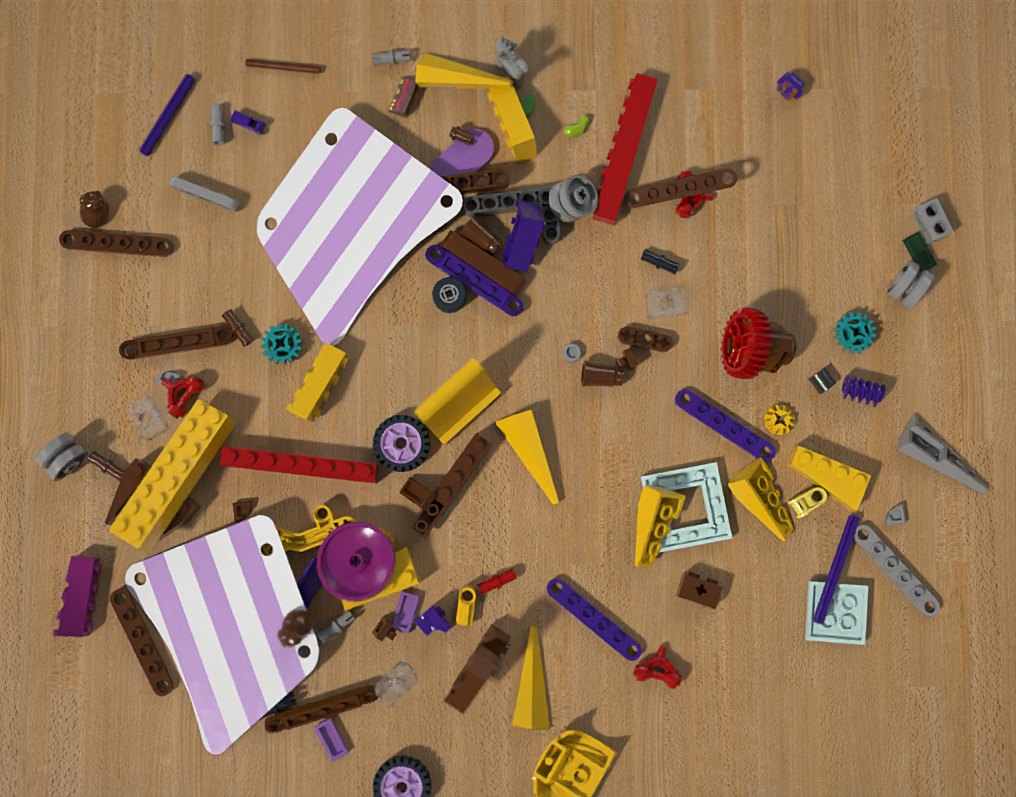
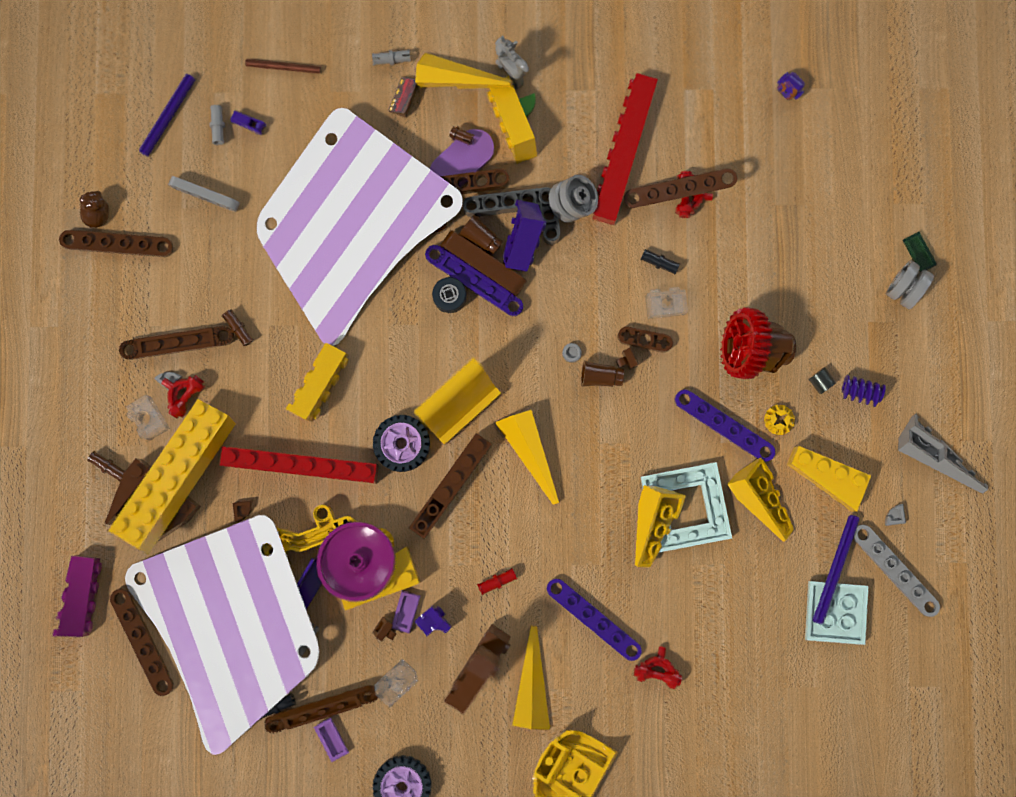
(61, 456): light grey wheel -> none
(276, 350): teal gear -> none
(295, 628): reddish brown hair -> none
(336, 626): light grey pin -> none
(417, 493): reddish brown tile -> none
(466, 608): yellow piece -> none
(577, 129): lime arm -> none
(707, 598): reddish brown brick -> none
(806, 501): light yellow piece -> none
(861, 336): teal gear -> none
(927, 223): light grey brick -> none

